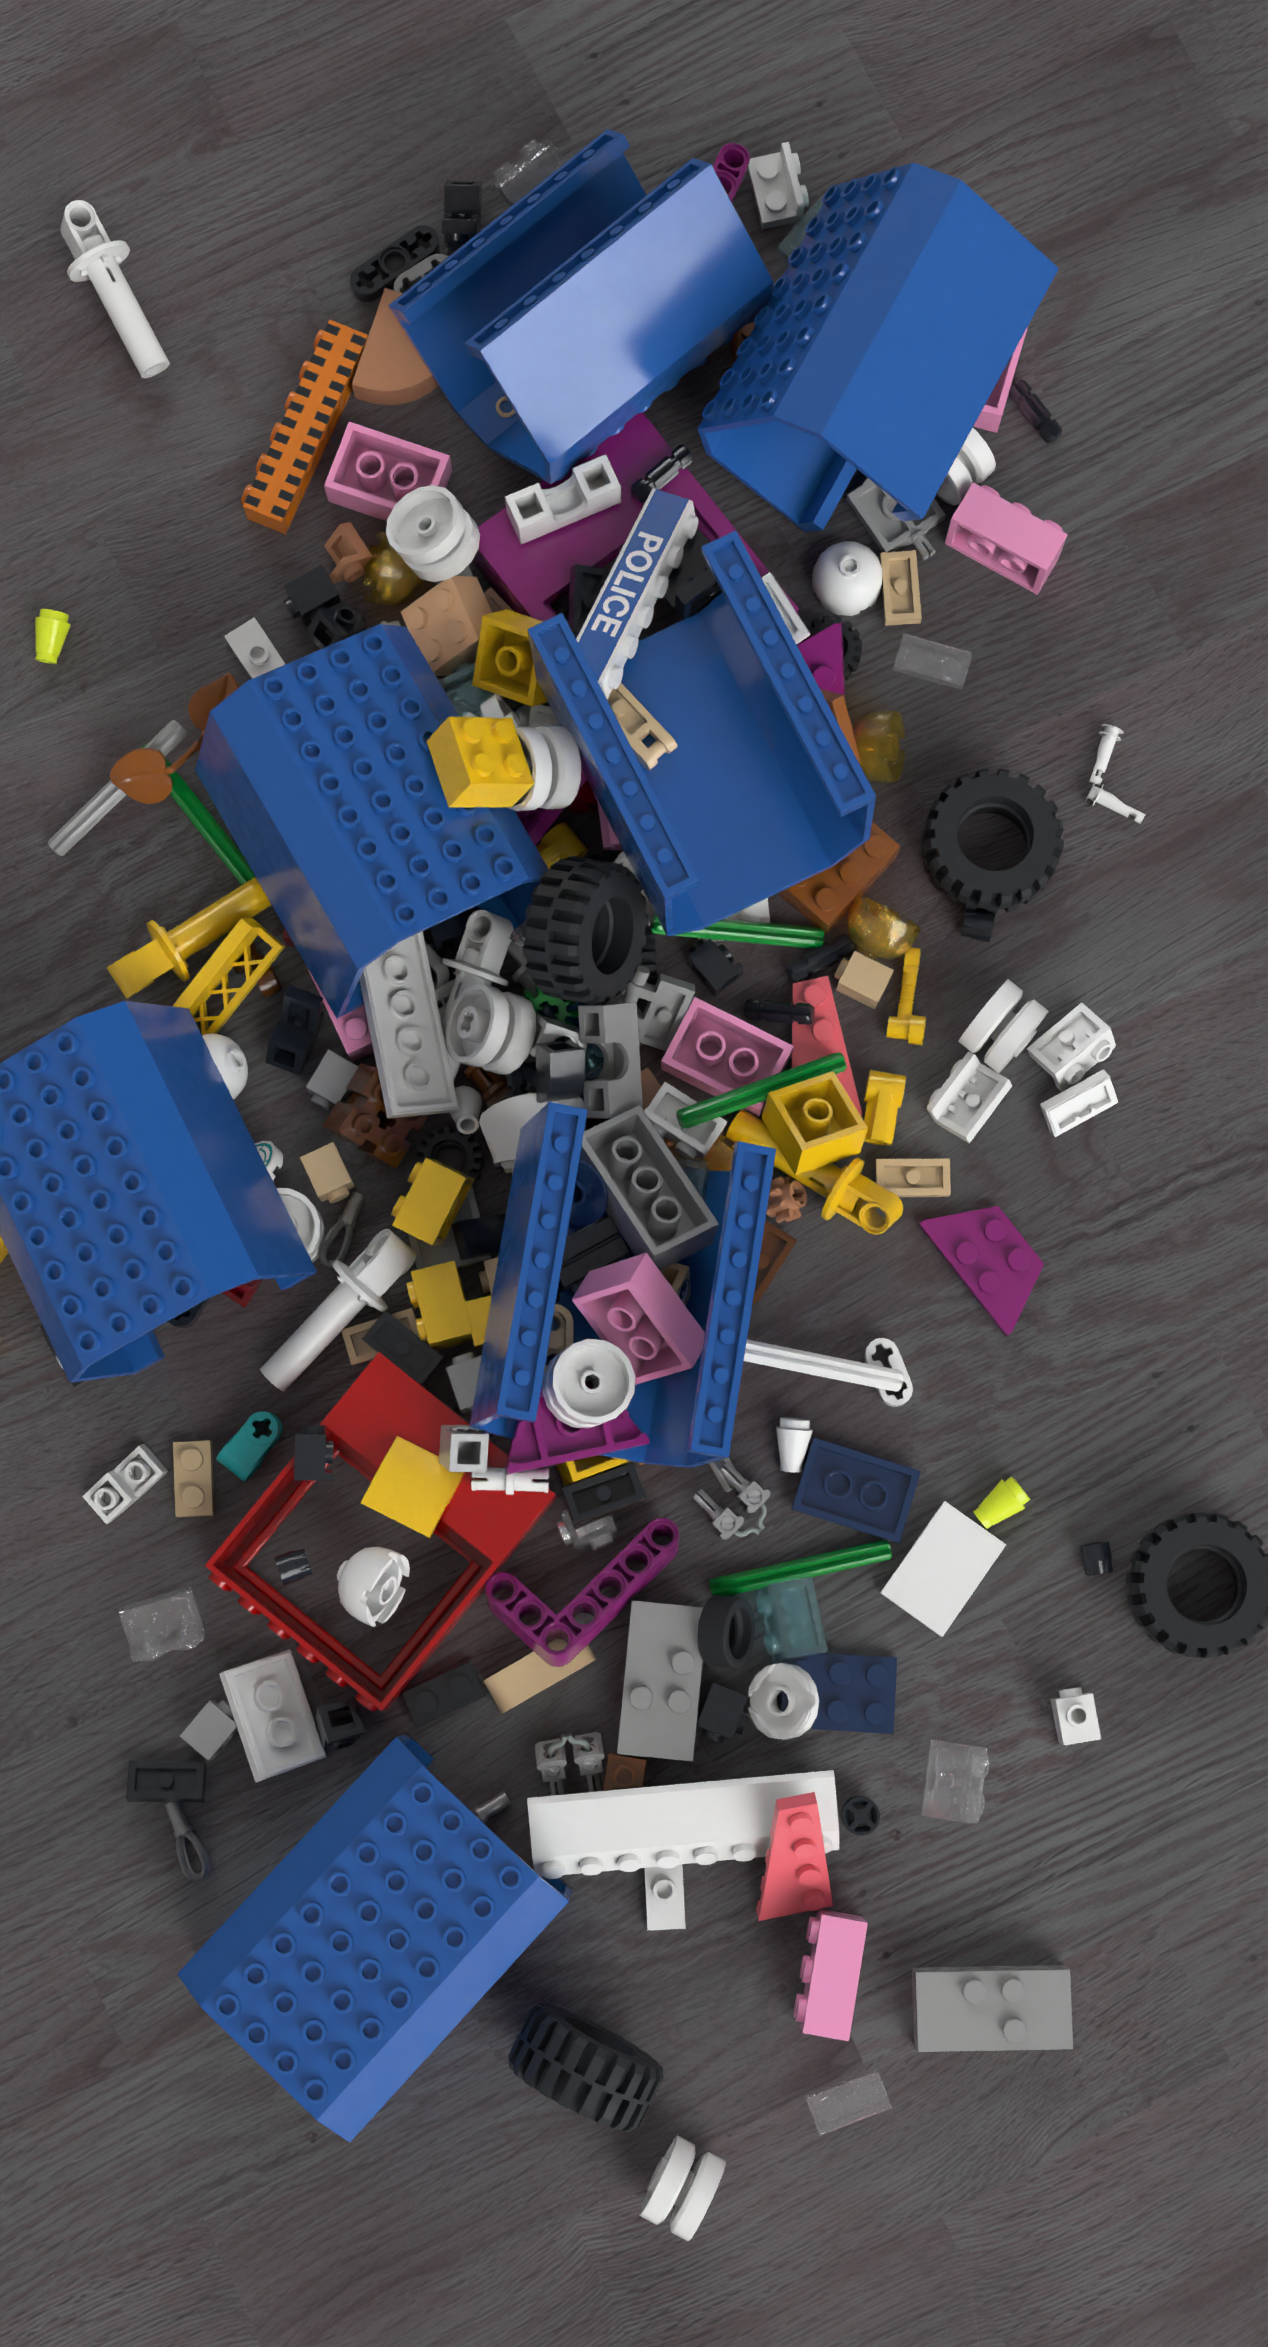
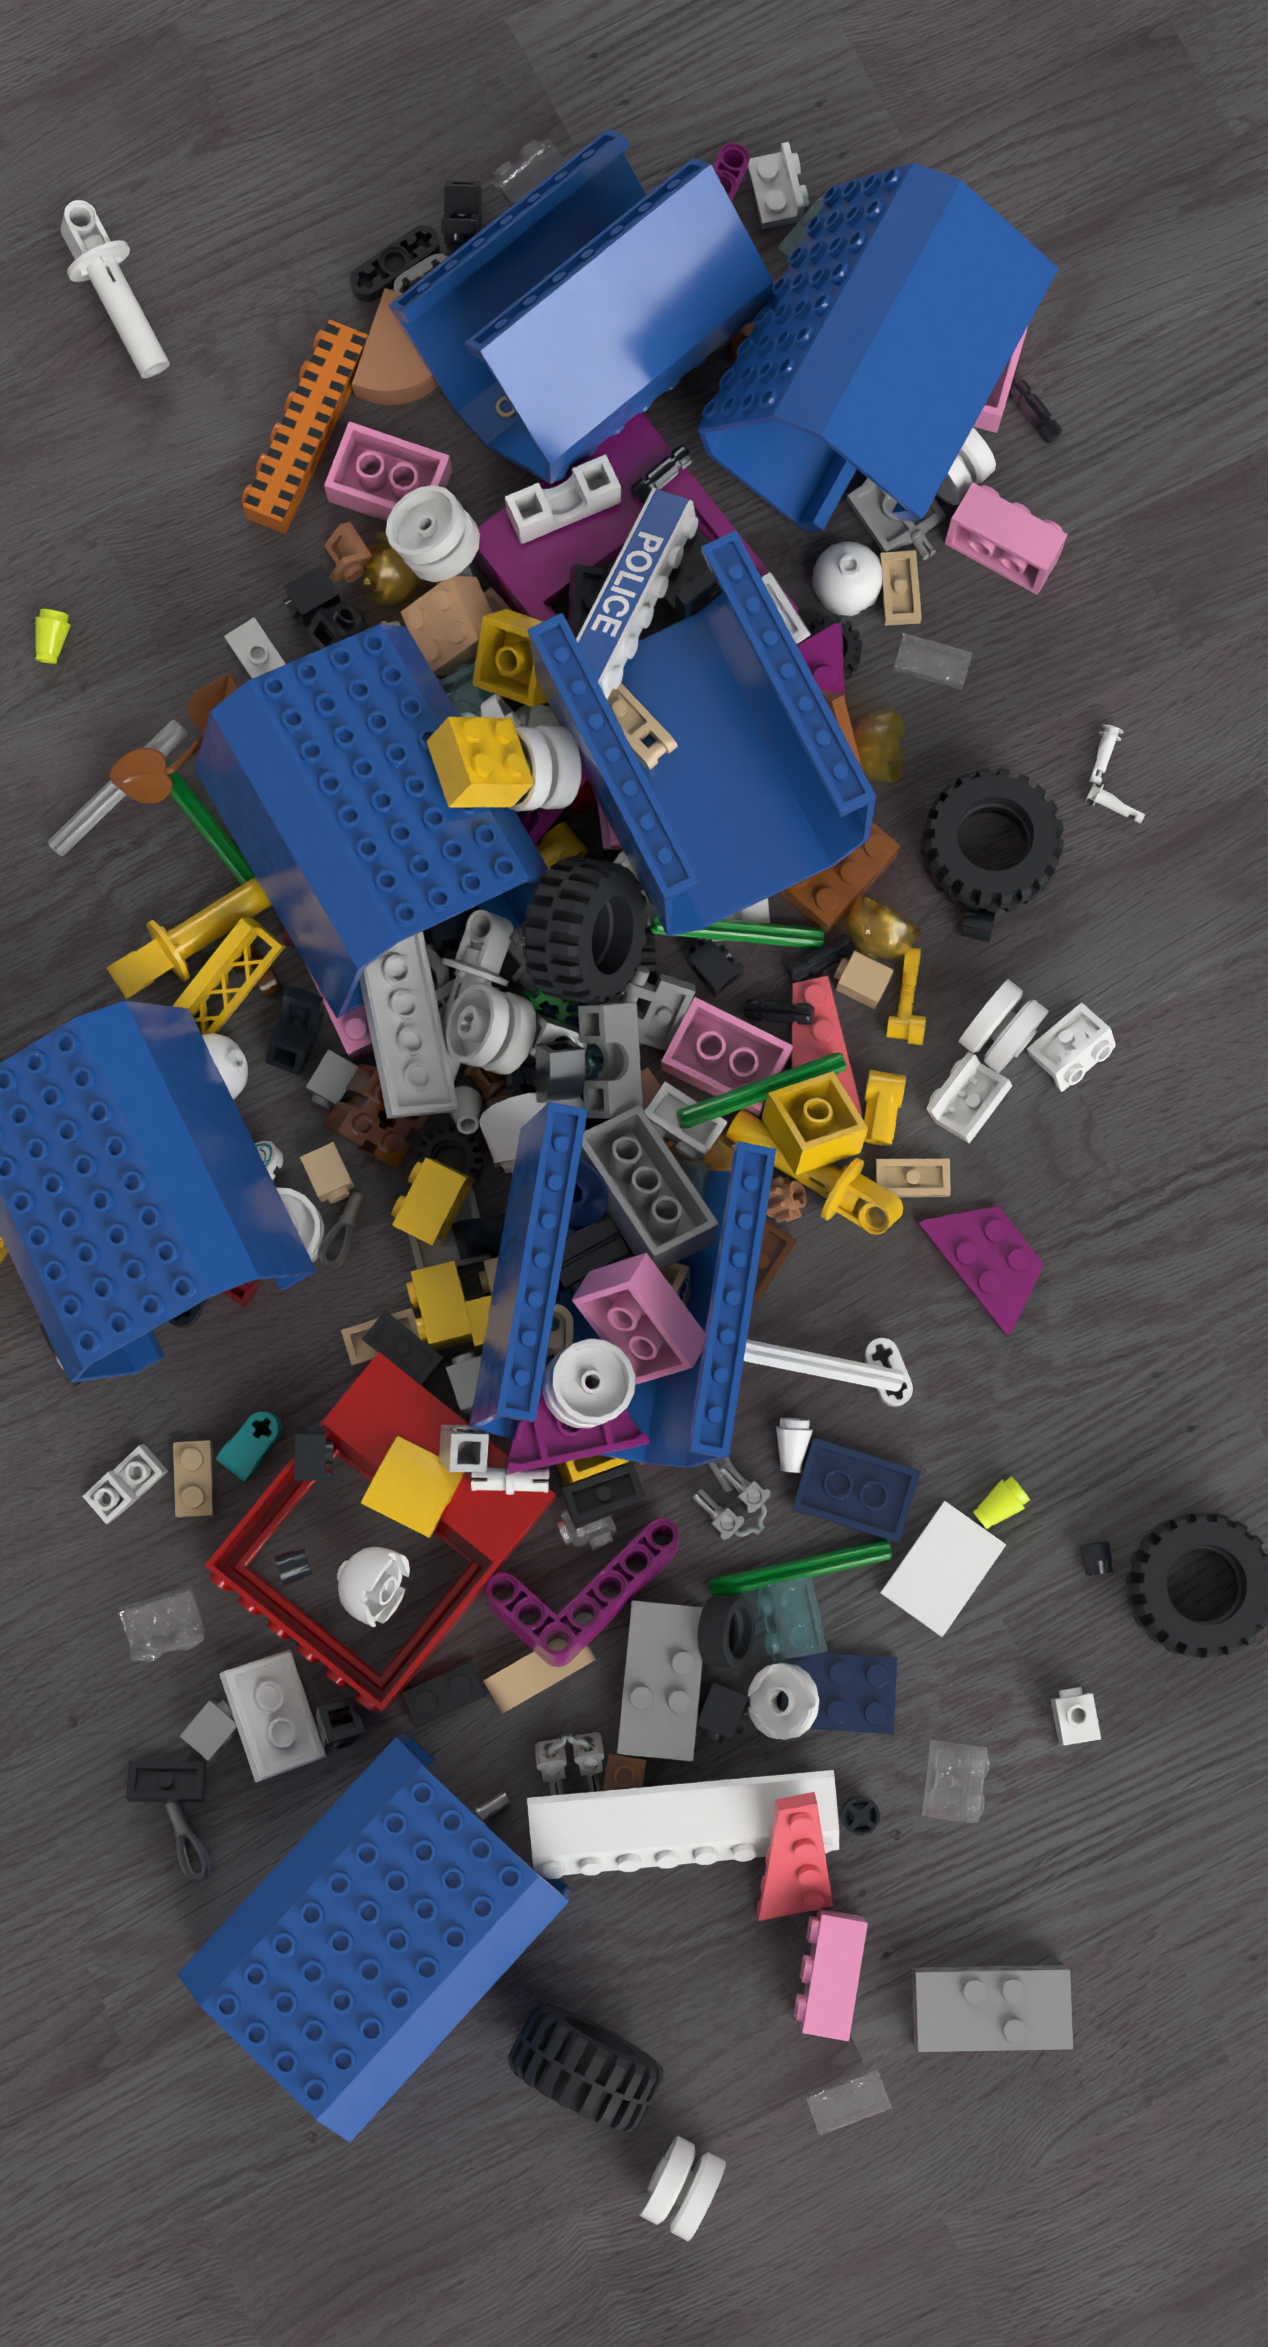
(360, 1284): white piece -> none
(664, 1898): white plate -> none
(1079, 1103): white plate -> none

